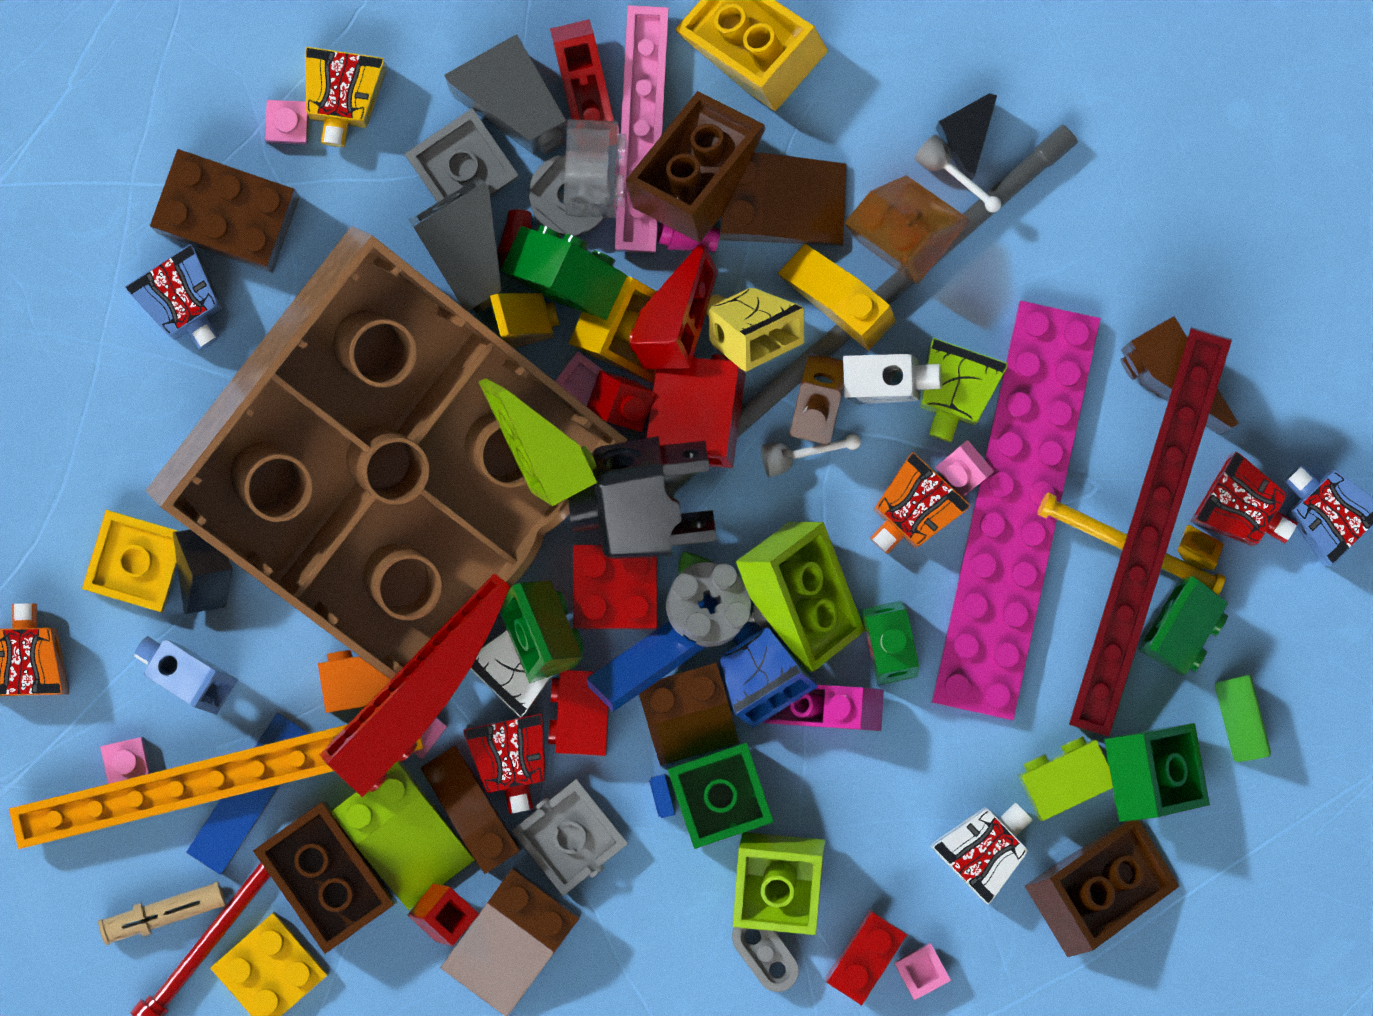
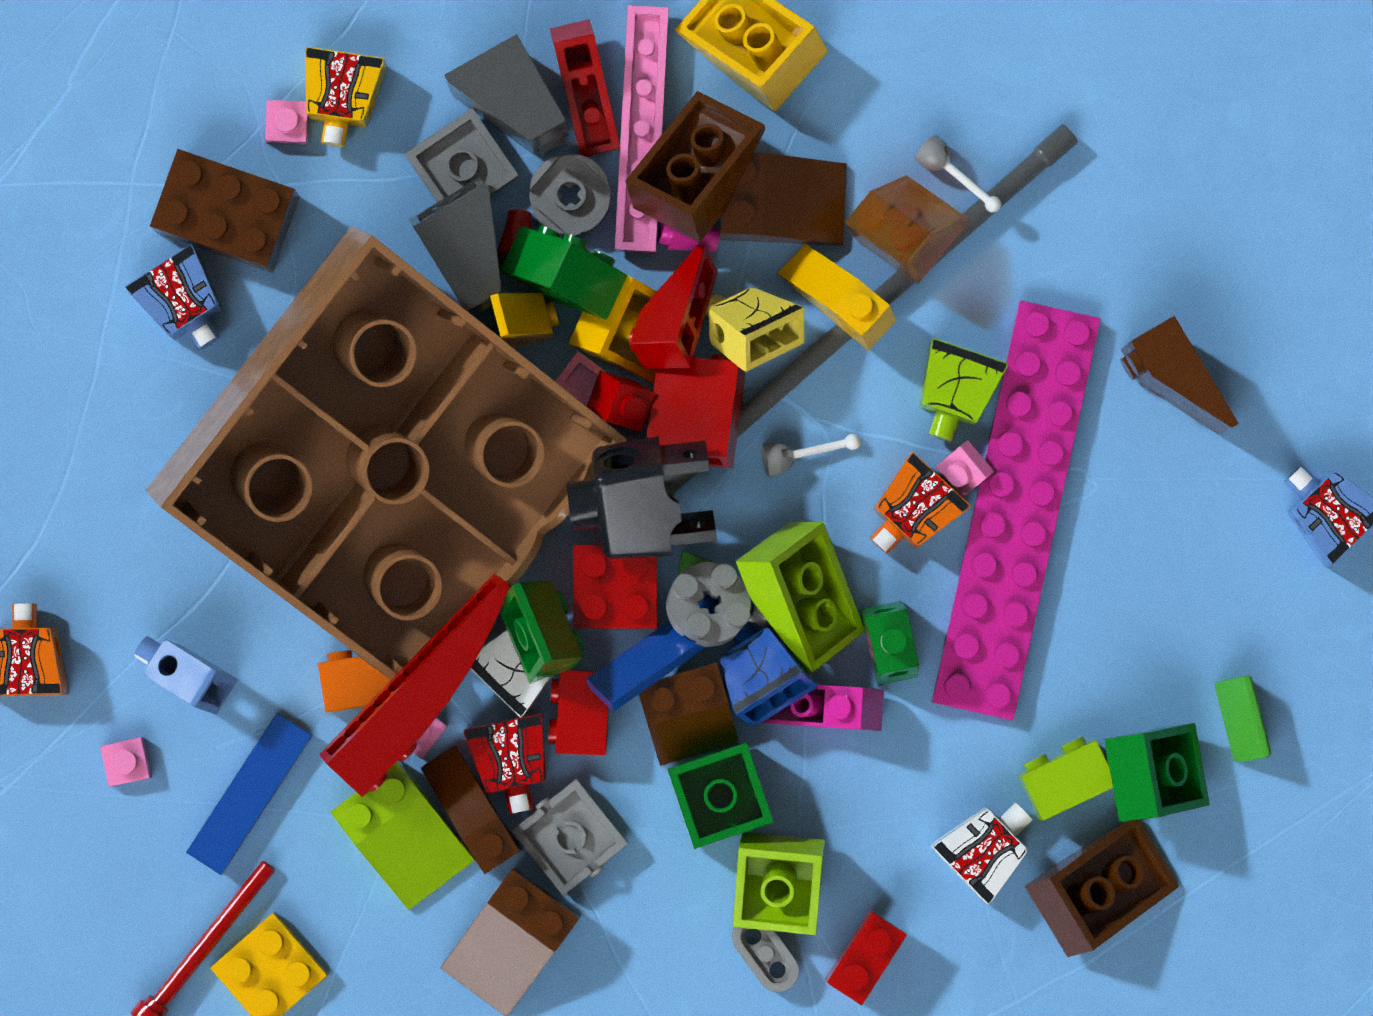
(114, 928): tan pin -> none
(132, 562): yellow plate -> none
(173, 789): light orange plate -> none
(202, 573): black slope -> none
(324, 877): reddish brown brick -> none
(443, 914): red brick -> none
(547, 457): lime slope -> none
(591, 168): clear brick -> none
(662, 796): blue tile -> none
(818, 401): torso -> none
(870, 378): white torso -> none
(922, 971): bright pink plate -> none
(966, 133): black slope -> none
(1116, 538): yellow bar -> none
(1150, 530): dark red plate -> none
(1184, 626): green slope -> none
(1199, 548): yellow slope -> none
(1244, 504): torso -> none

